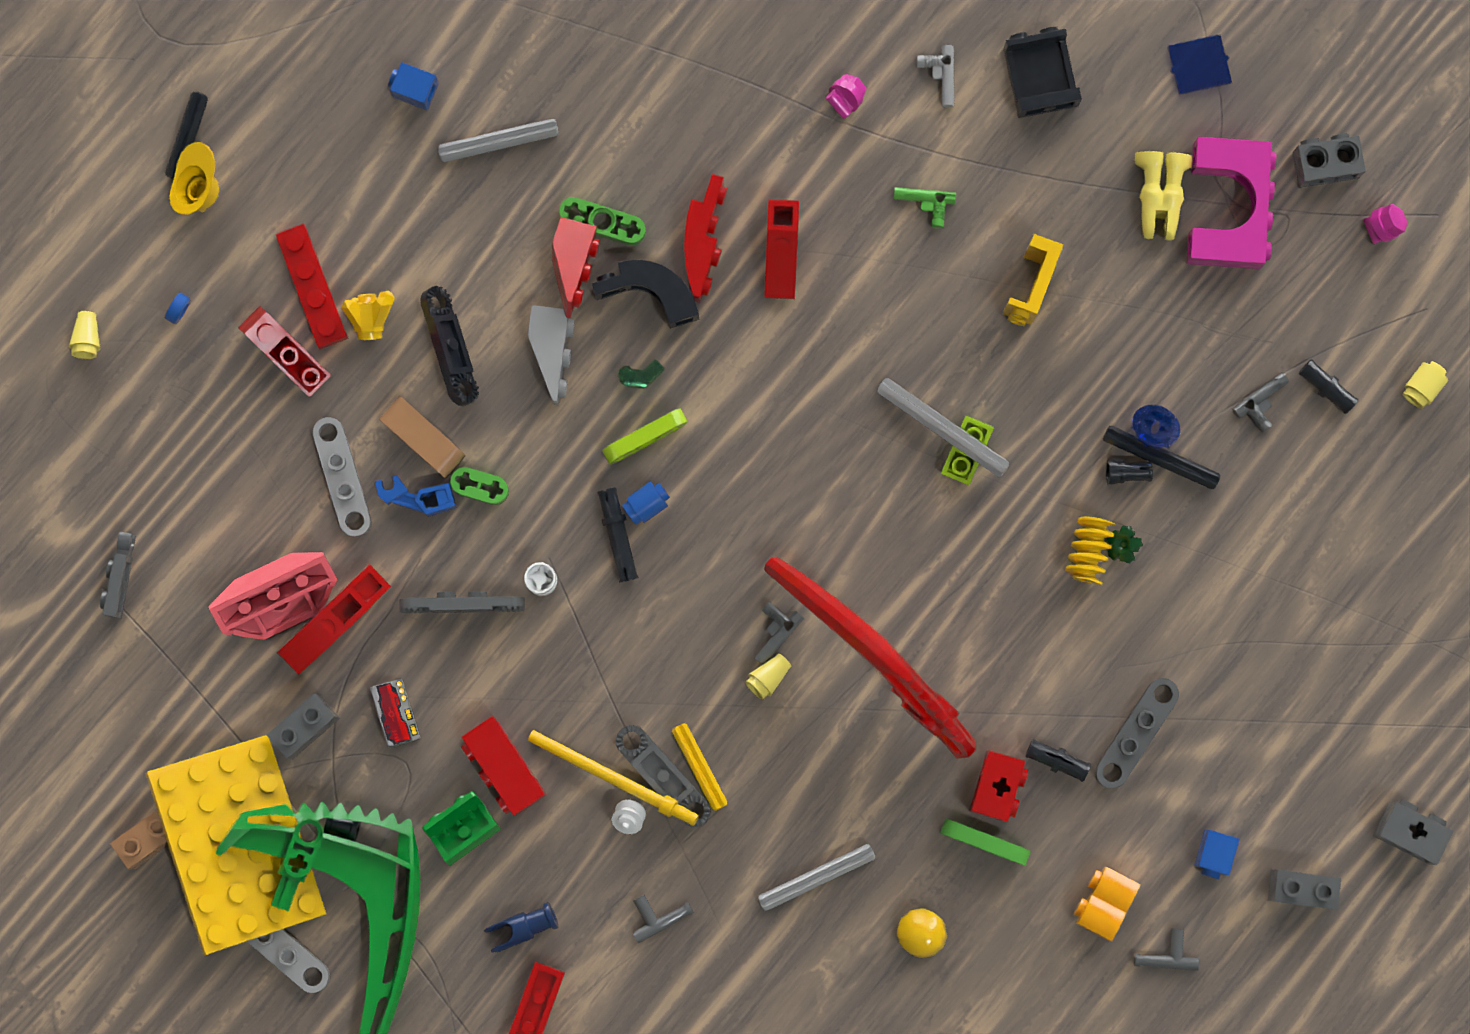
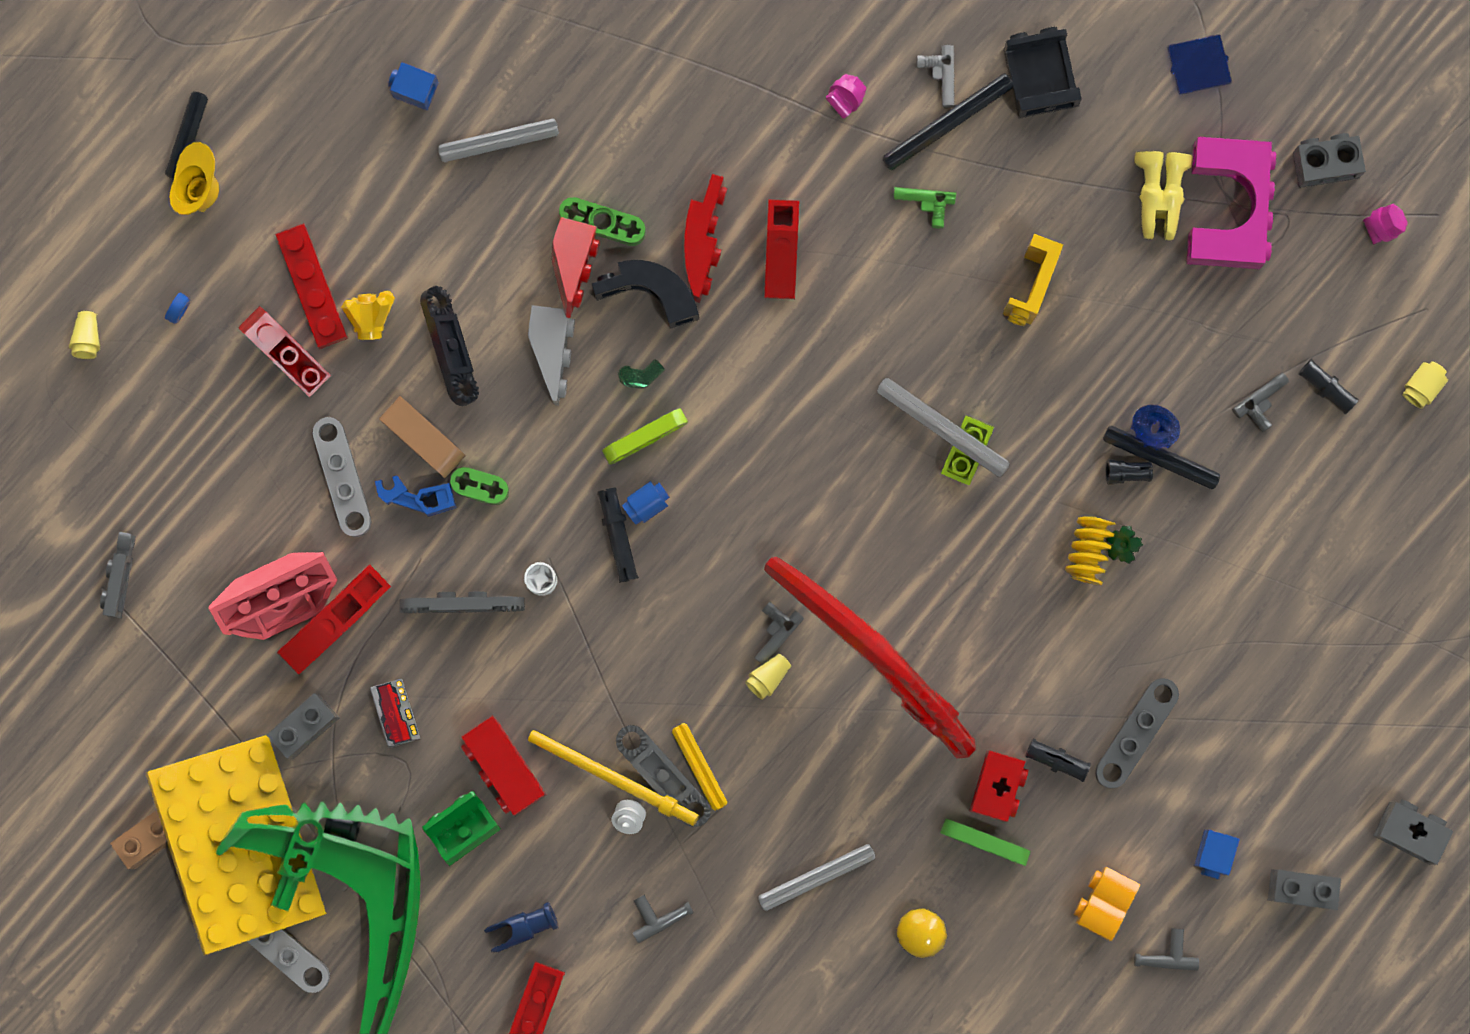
(948, 121): none -> black axle

